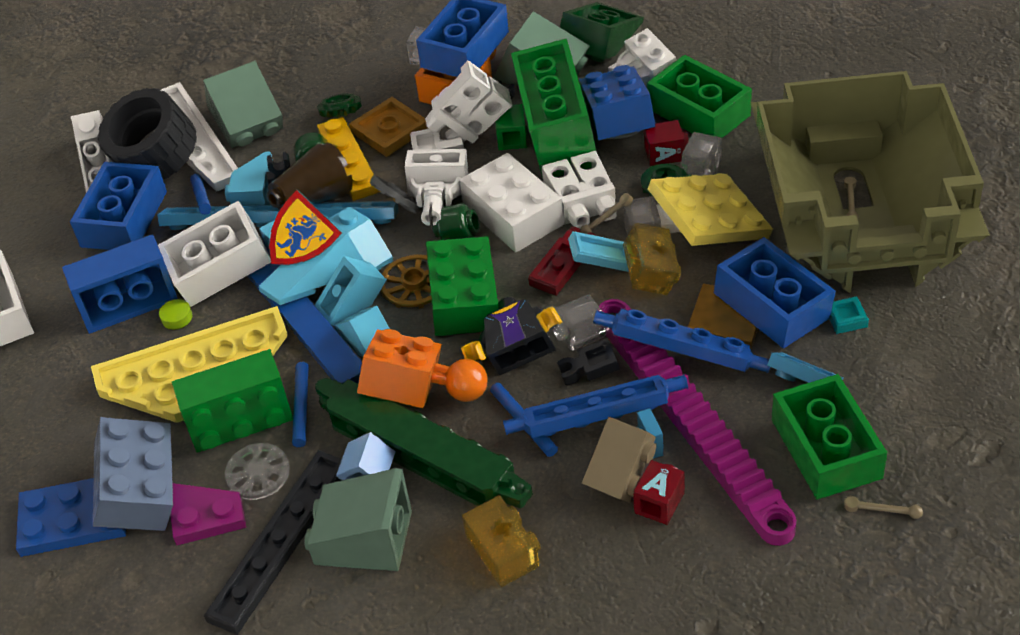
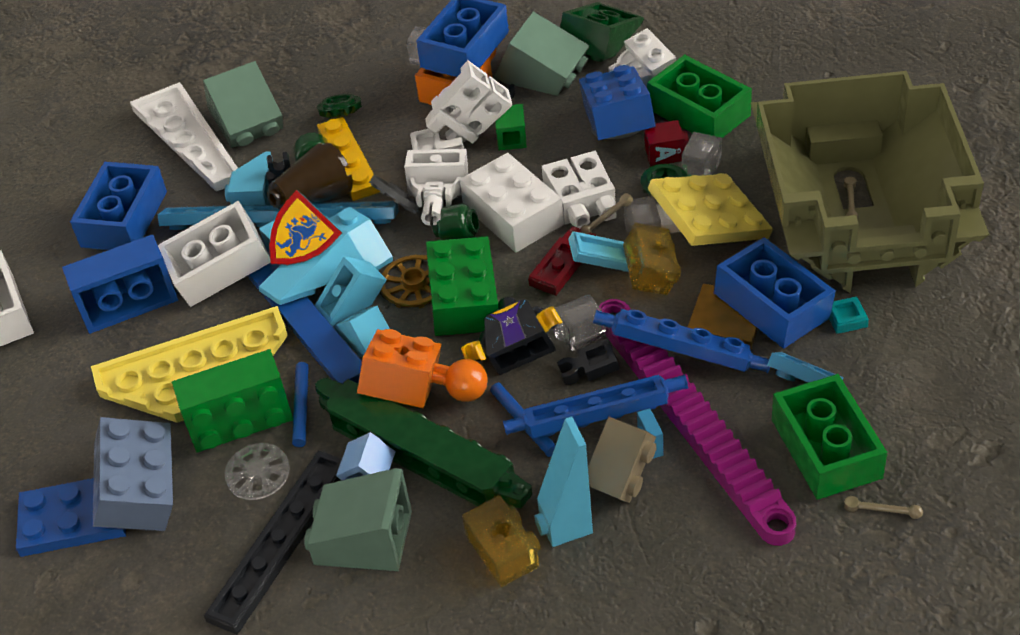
(89, 151): white slope -> none
(136, 117): black tyre -> none
(175, 314): lime tile -> none
(200, 194): blue bar -> none
(204, 512): magenta wing -> none
(388, 126): pearl gold plate -> none
(553, 104): green brick -> none
(565, 491): none -> medium azure wedge
(659, 492): dark red brick -> none

